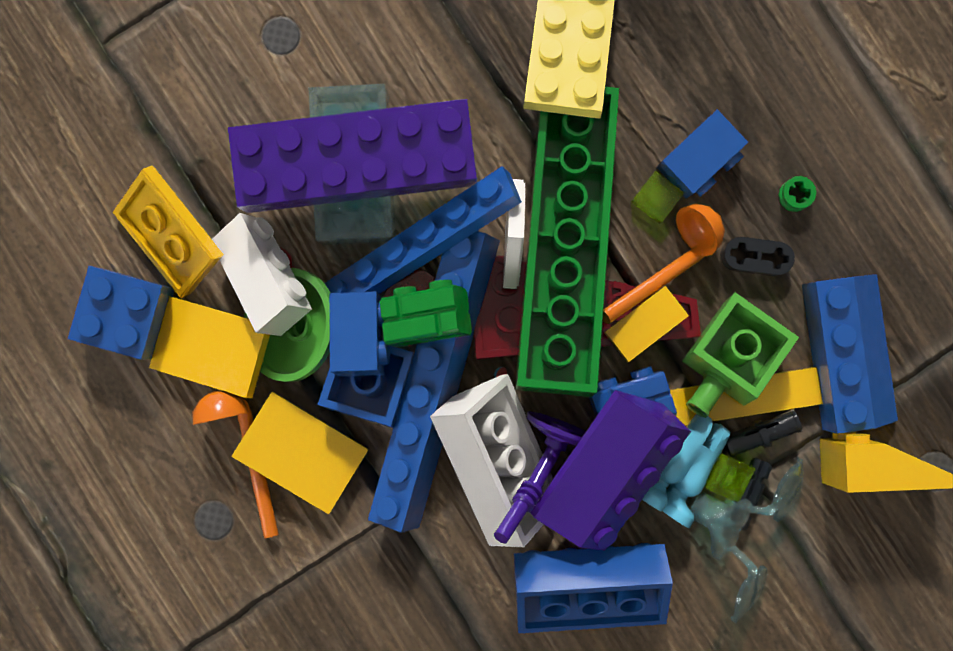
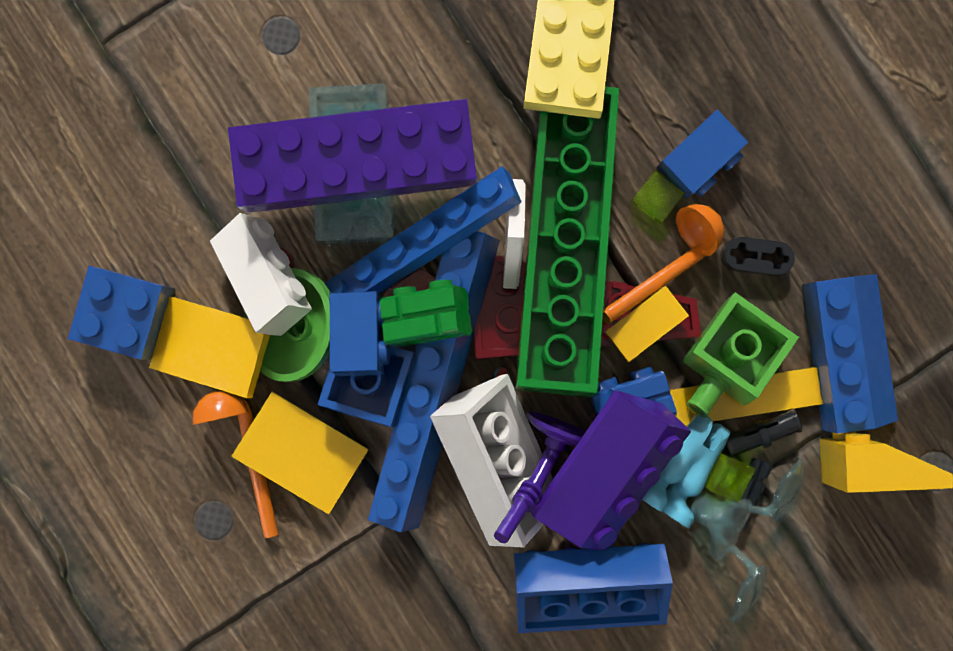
(167, 232): yellow tile -> none
(789, 201): green bush -> none

